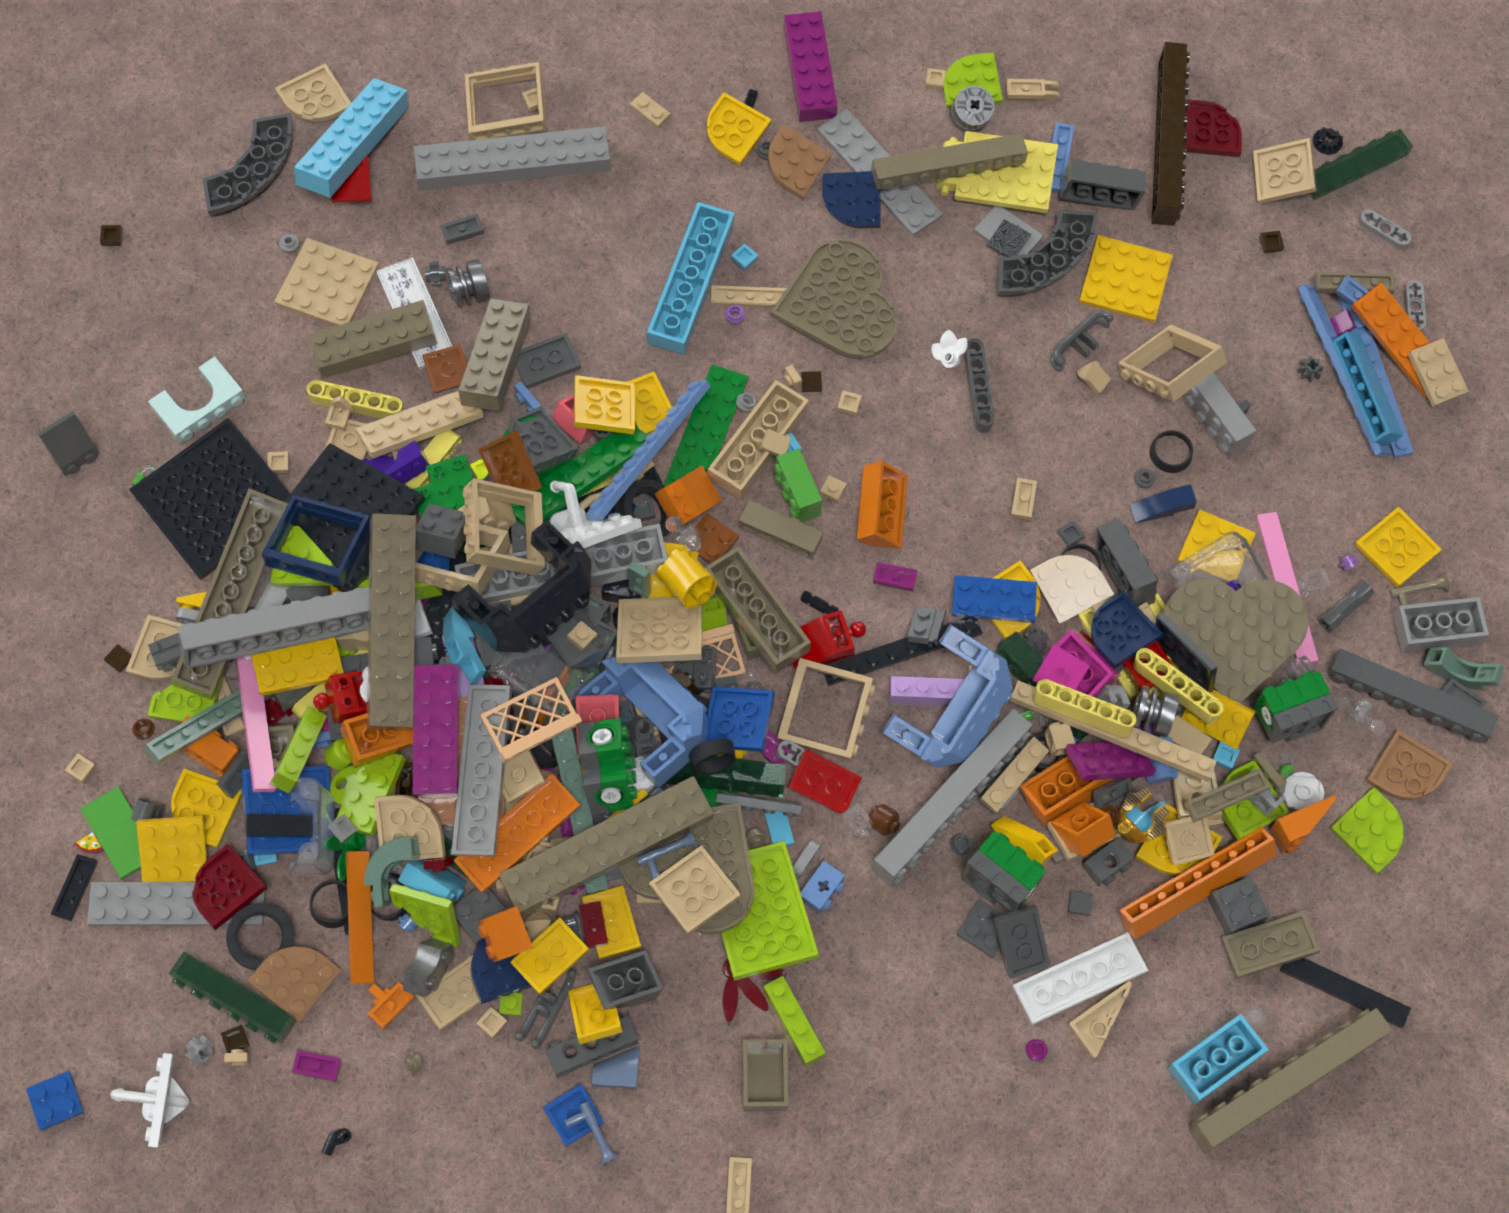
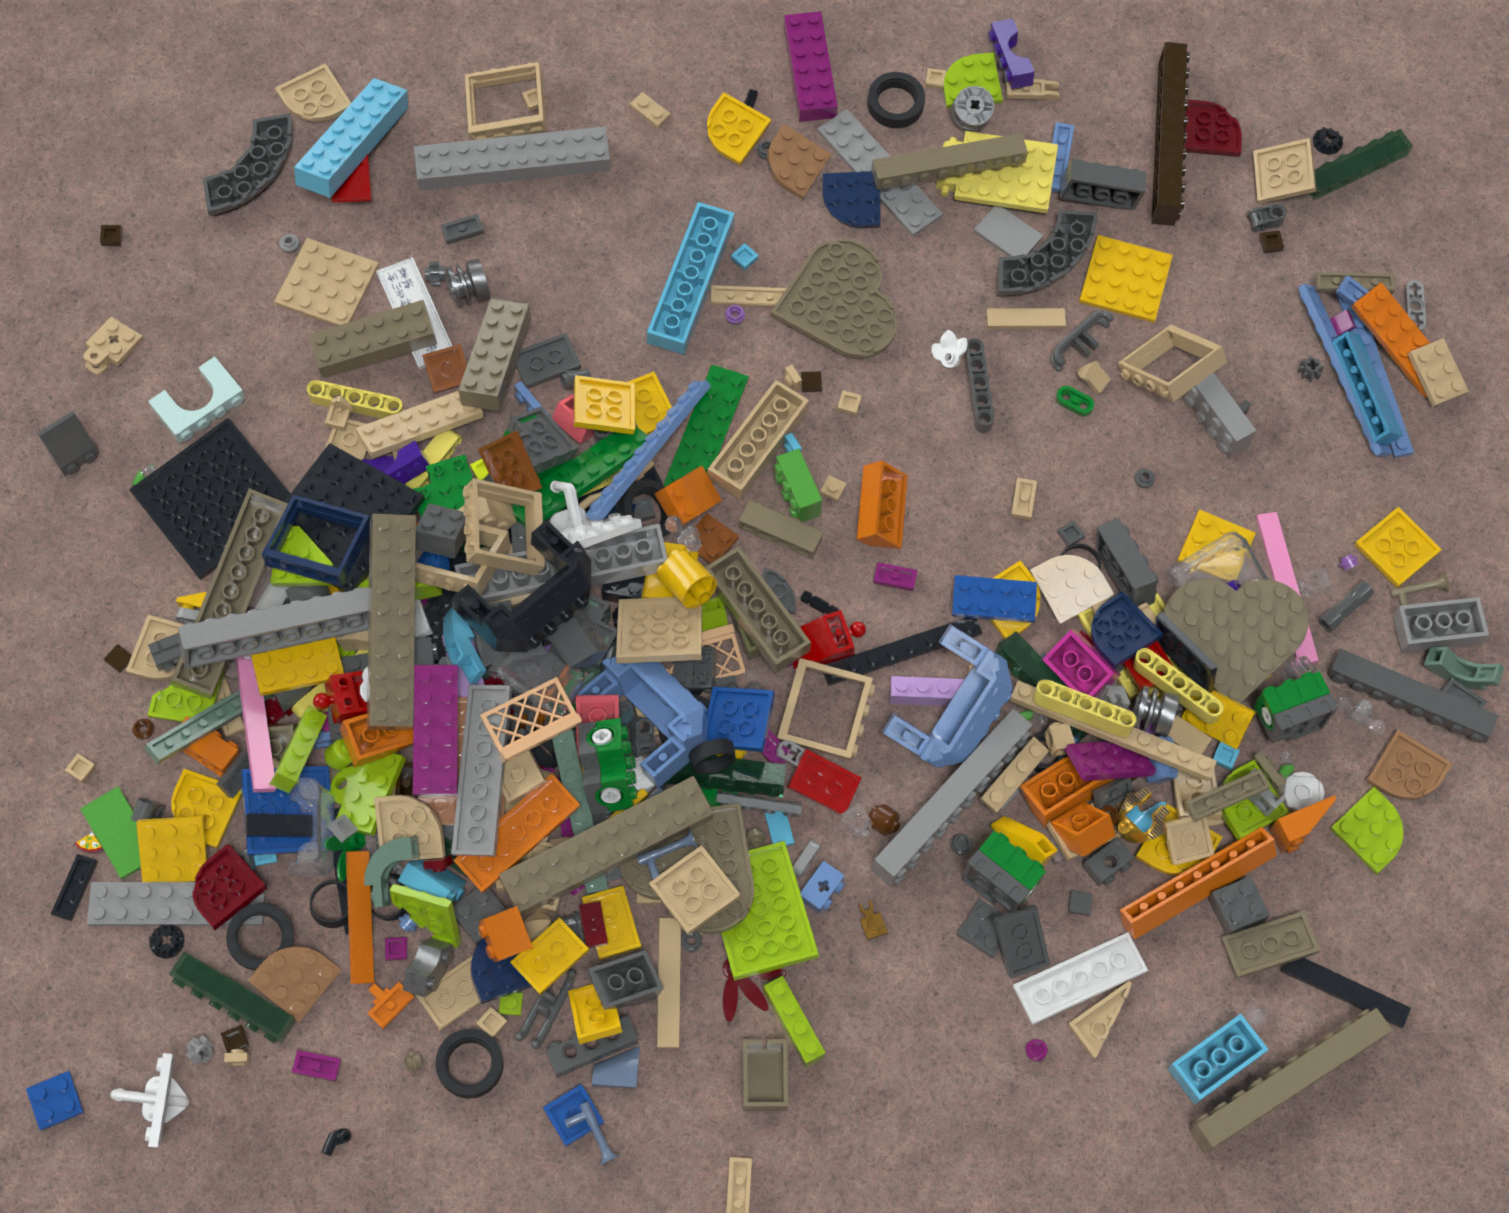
(104, 352): none -> tan plate
(166, 951): none -> black gear
(278, 462): tan plate -> none
(396, 949): none -> magenta tile
(454, 1041): none -> black tyre
(568, 377): none -> dark grey cone
(582, 636): tan plate -> none
(639, 579): sand green plate -> none
(669, 976): none -> tan tile
(686, 681): dark brown plate -> none
(691, 948): none -> dark grey plate
(745, 398): light grey plate -> none
(774, 442): tan tile -> none
(781, 589): none -> dark grey tile
(872, 923): none -> pearl gold plate
(896, 80): none -> black tyre
(926, 625): plate -> none
(1009, 239): dark grey piece -> none
(1017, 70): none -> arch
(1026, 318): none -> tan tile
(1037, 639): dark grey gear -> none
(1062, 668): dark pink plate -> none
(1075, 399): none -> green plate
(1163, 504): dark blue slope -> none
(1169, 468): black tyre -> none
(1263, 218): none -> dark grey piece
(1400, 232): light grey beam -> none

